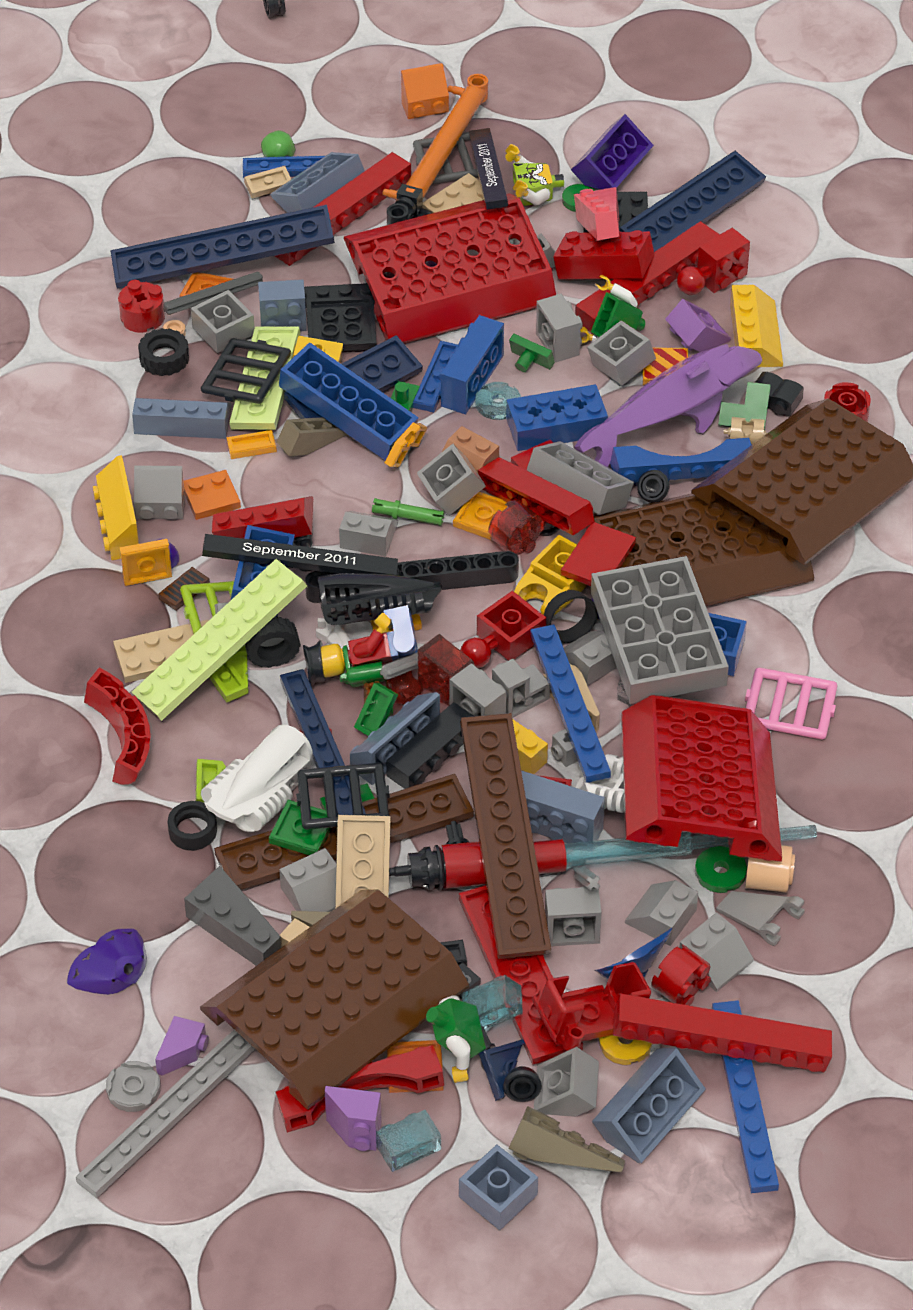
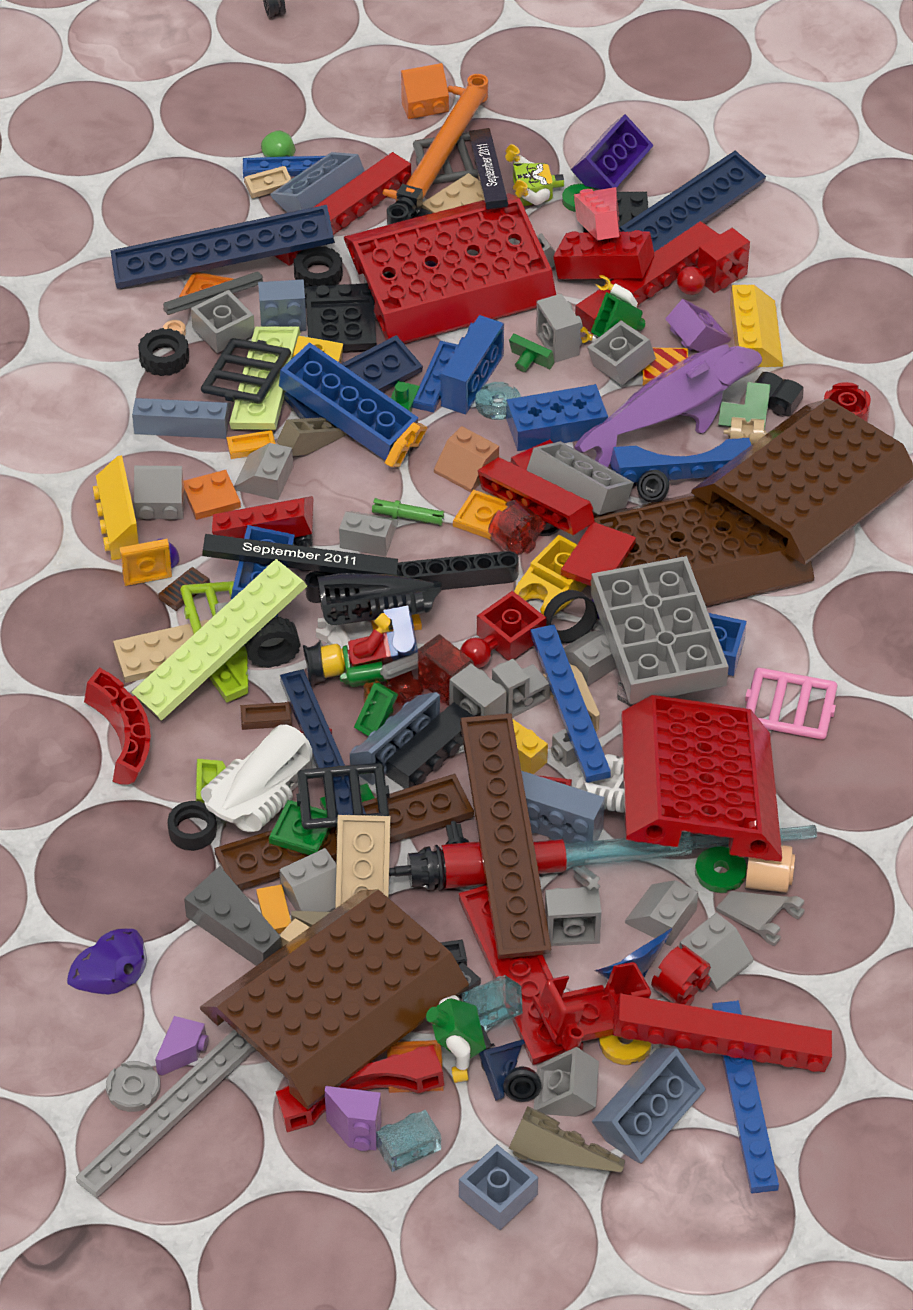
(141, 306): red brick -> none
(265, 715): none -> reddish brown tile
(266, 471): none -> light grey slope
(274, 907): none -> light orange tile
(318, 256): none -> black tyre
(451, 479): light grey brick -> none

